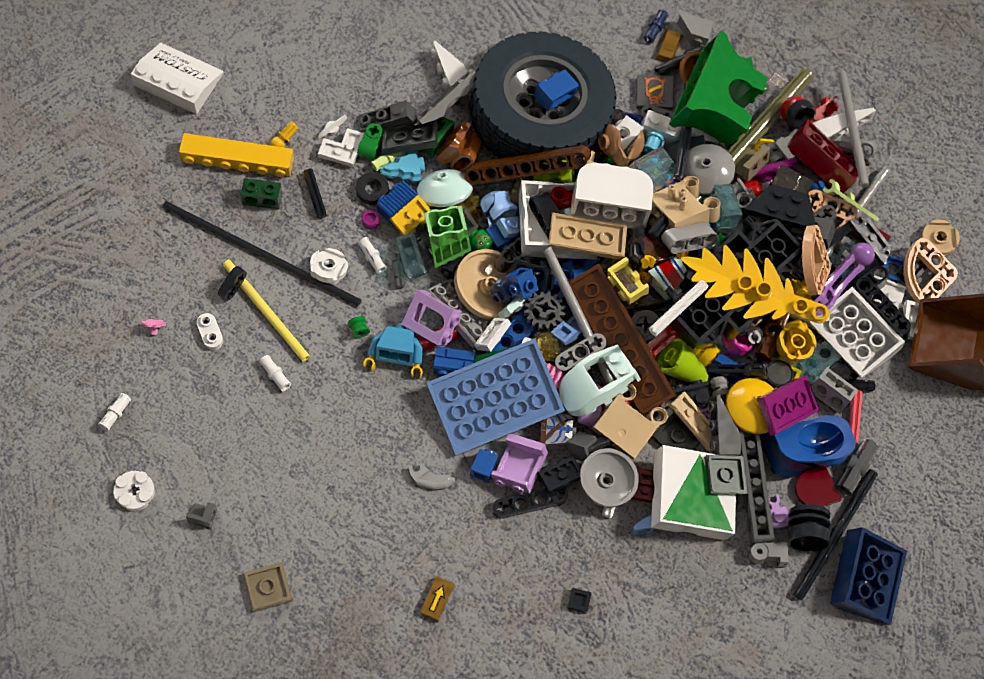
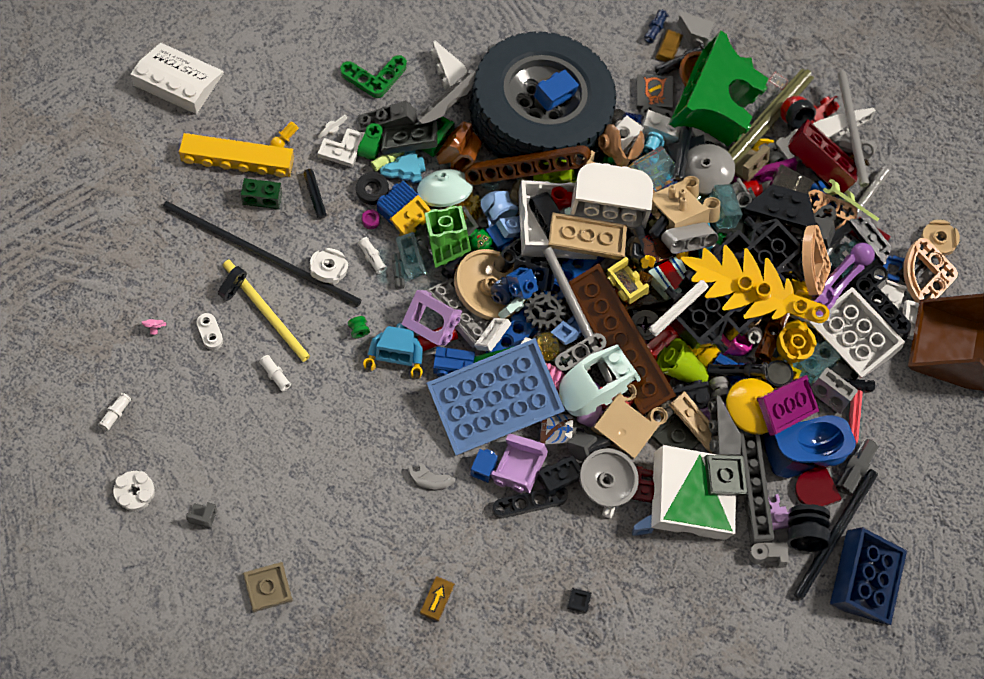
(377, 81): none -> green beam

